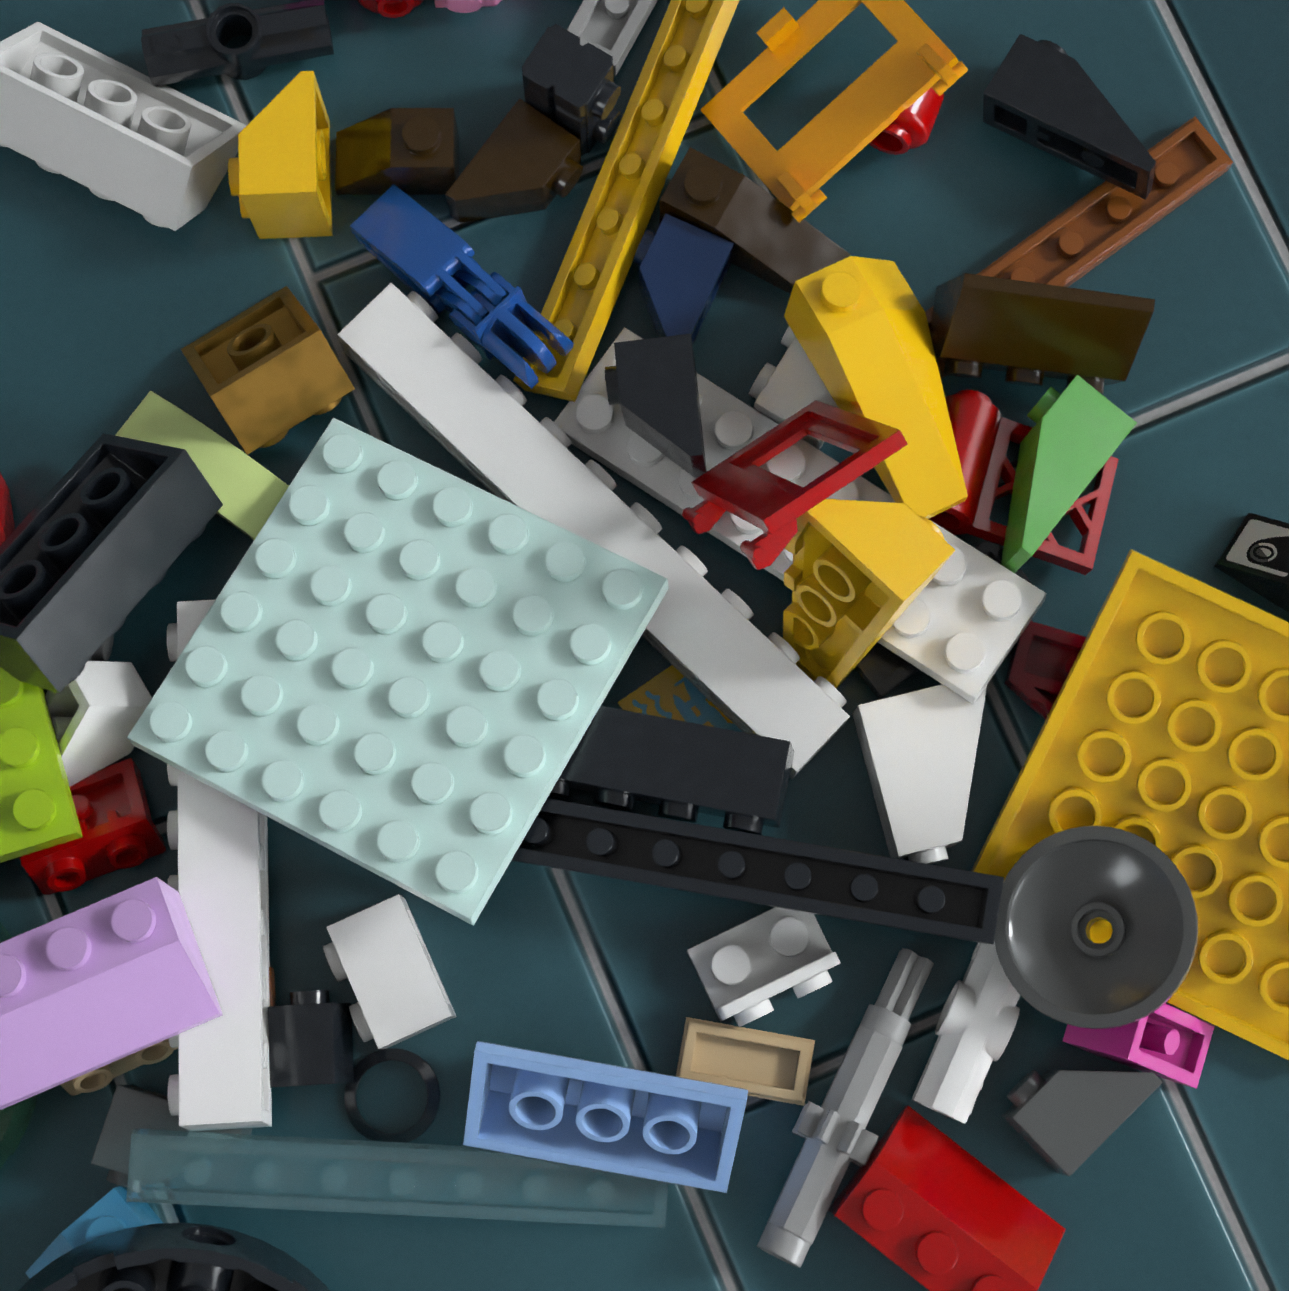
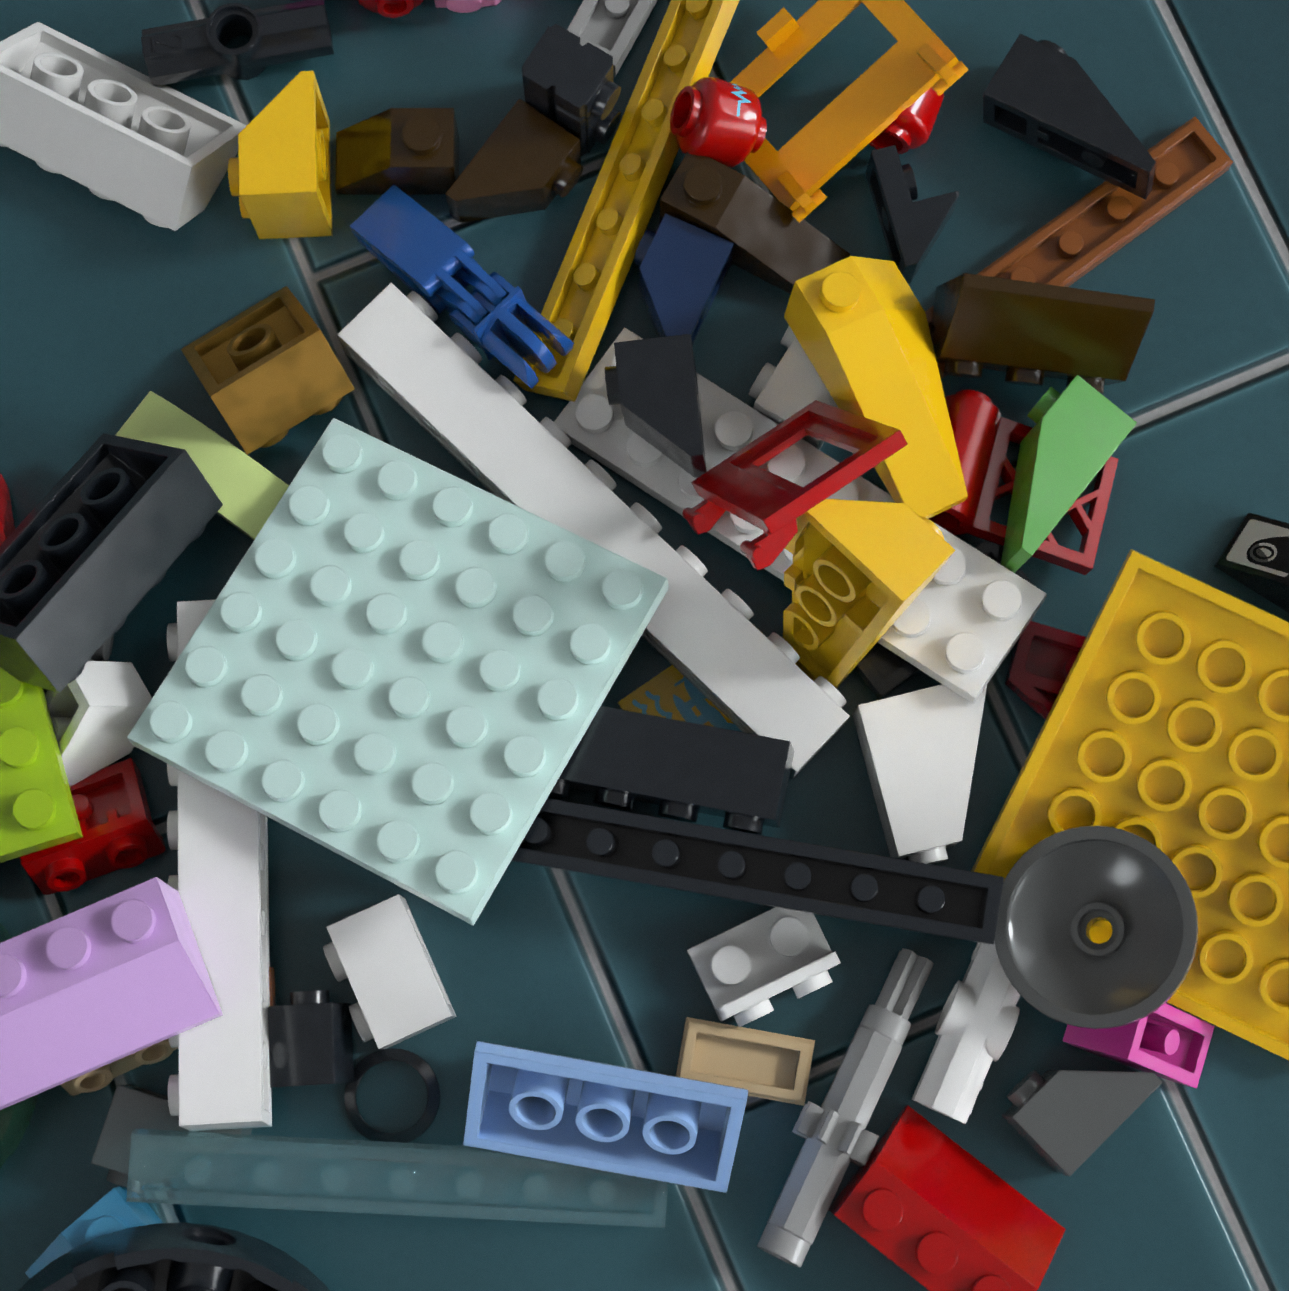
(718, 121): none -> red head
(906, 225): none -> black slope

